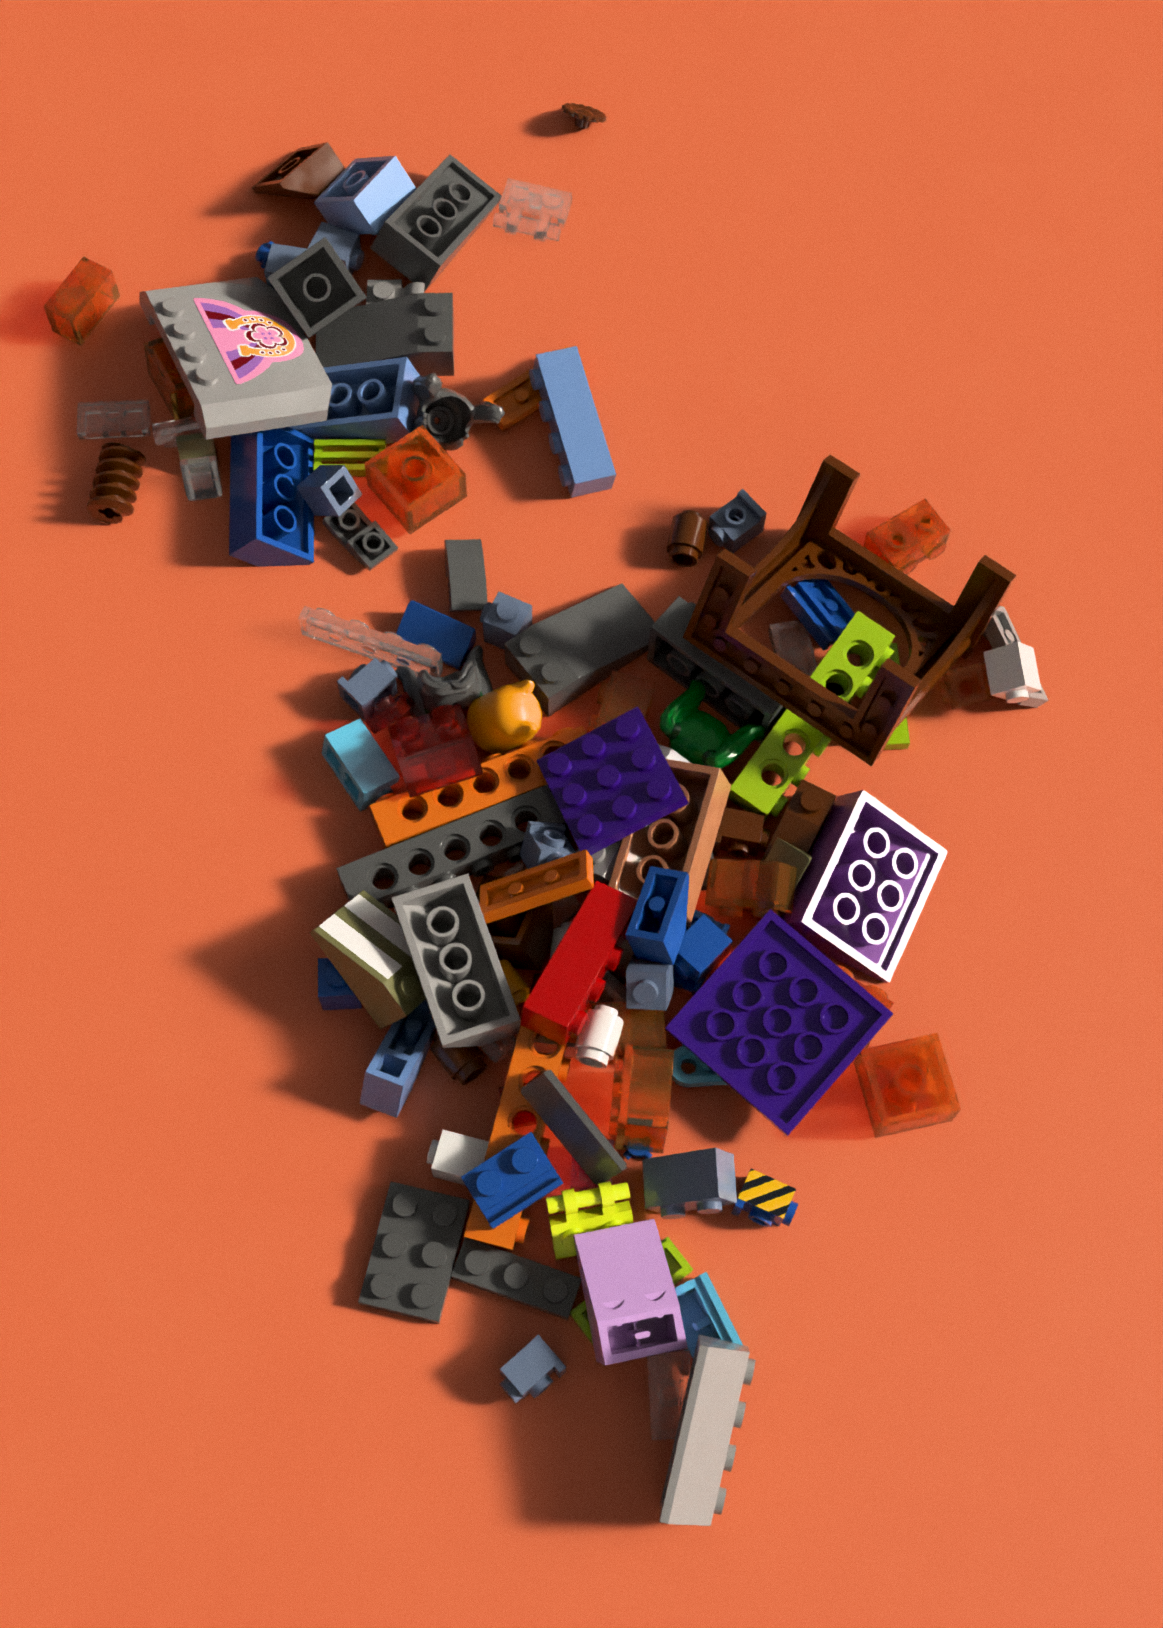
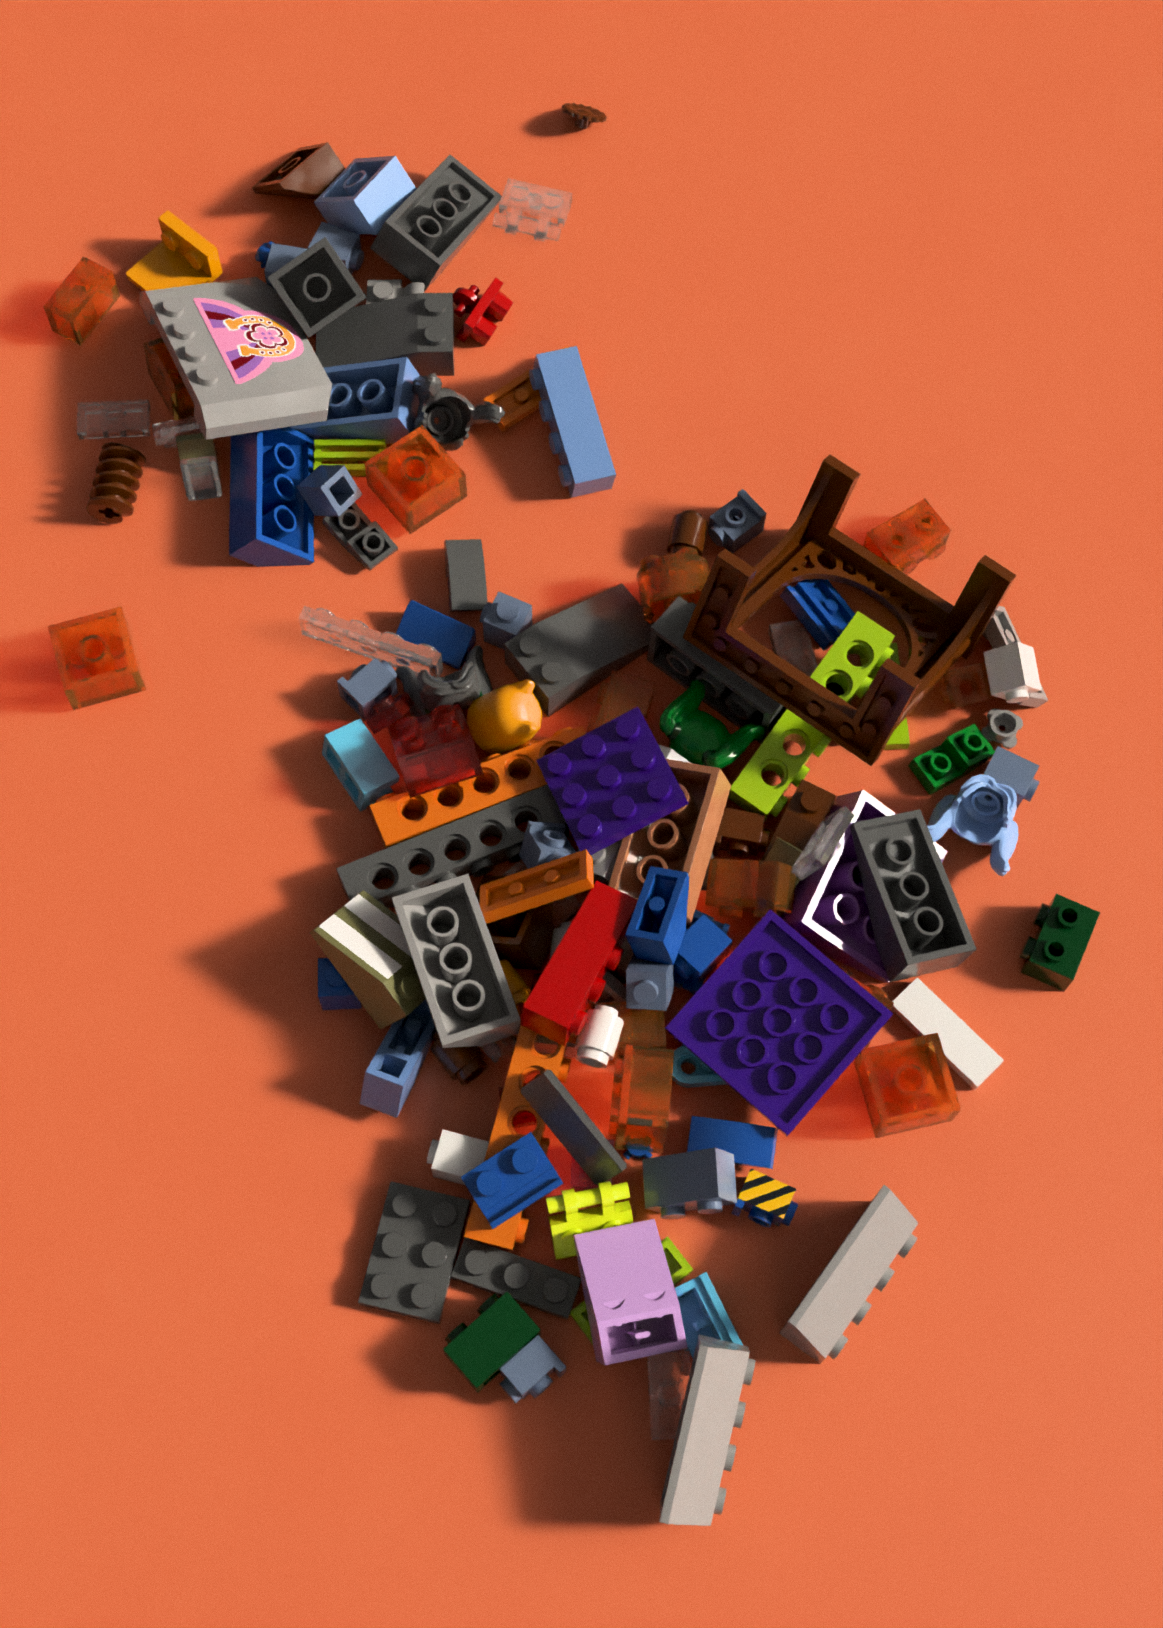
(96, 658): none -> clear orange brick
(178, 260): none -> light orange bracket
(490, 1340): none -> dark green brick
(492, 301): none -> red hips
(667, 578): none -> clear orange brick
(750, 1143): none -> blue slope
(823, 843): none -> clear plate
(851, 1276): none -> light grey slope
(909, 897): none -> dark grey slope
(952, 759): none -> green slope
(961, 1045): none -> white tile
(980, 818): none -> light blue hair
(1006, 719): none -> light grey plate
(1015, 772): none -> sand blue brick
(1059, 942): none -> dark green brick

